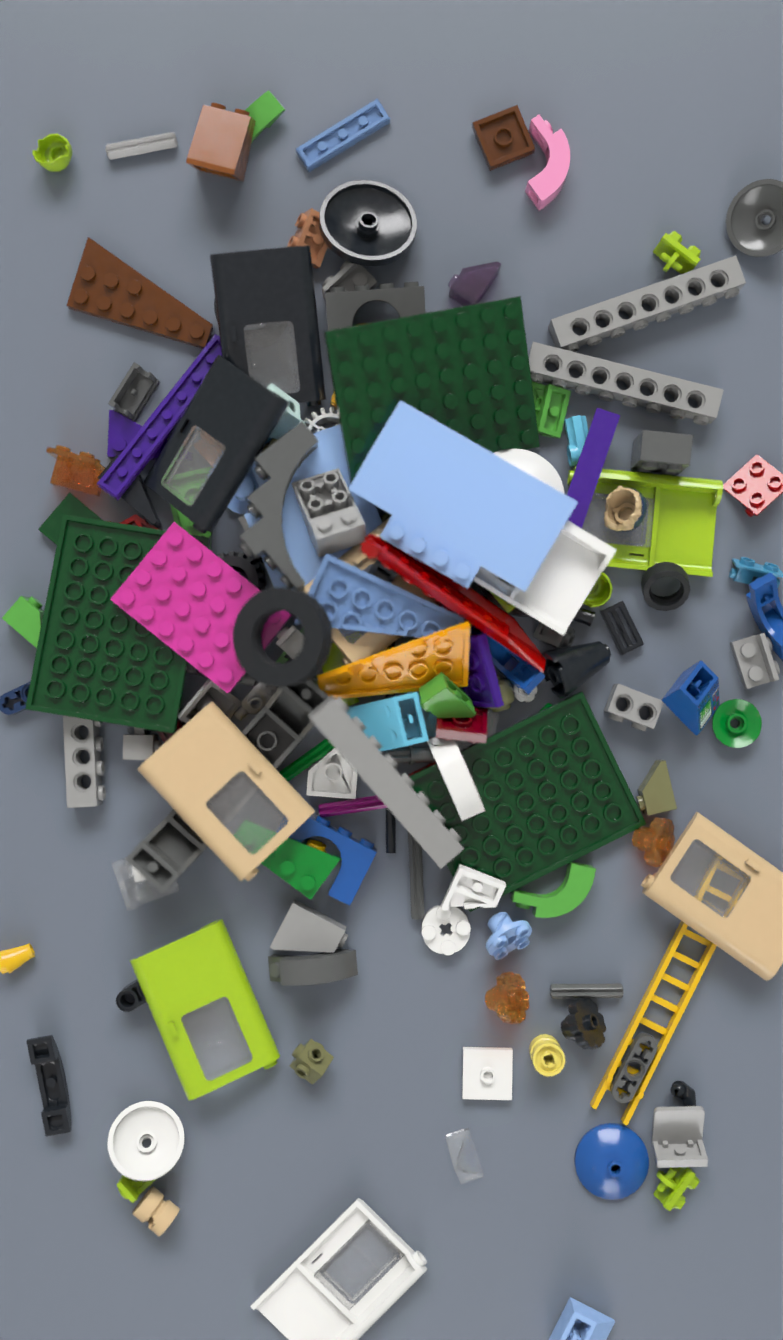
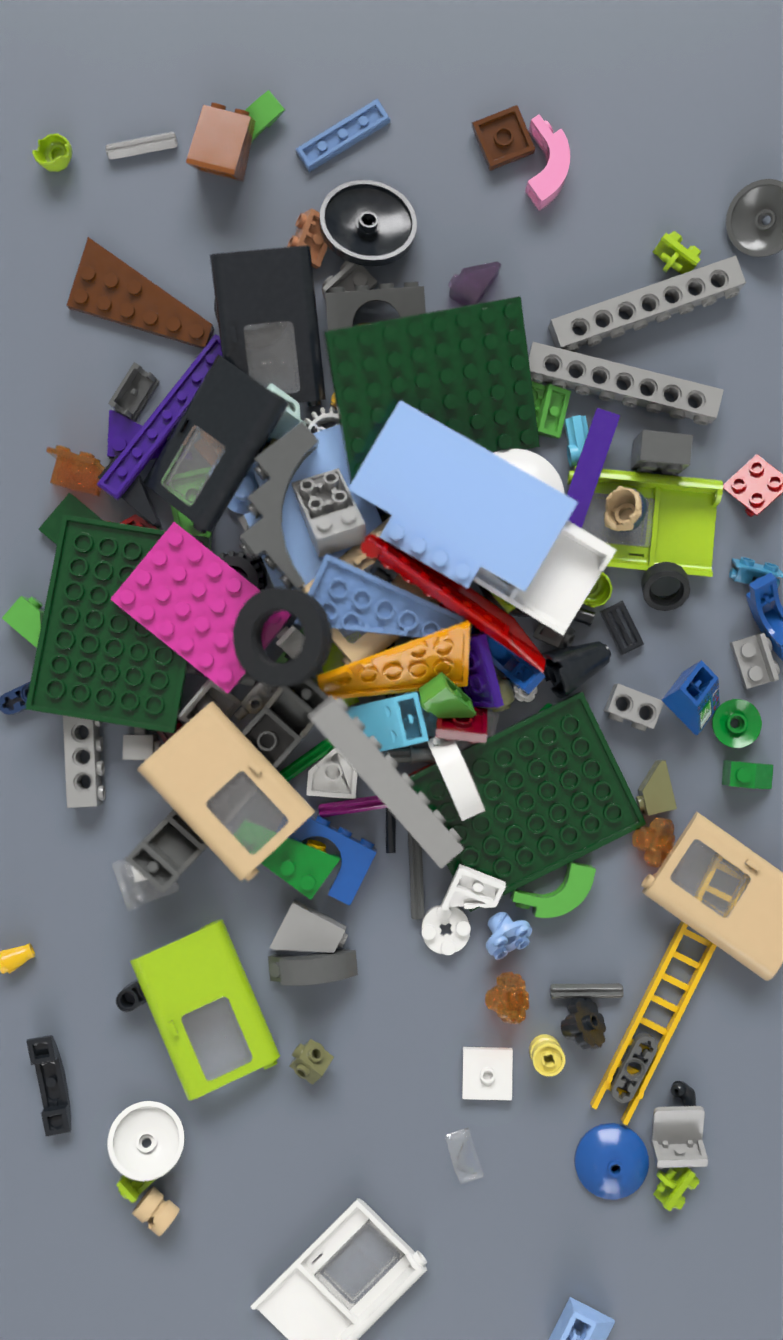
(747, 774): none -> green slope

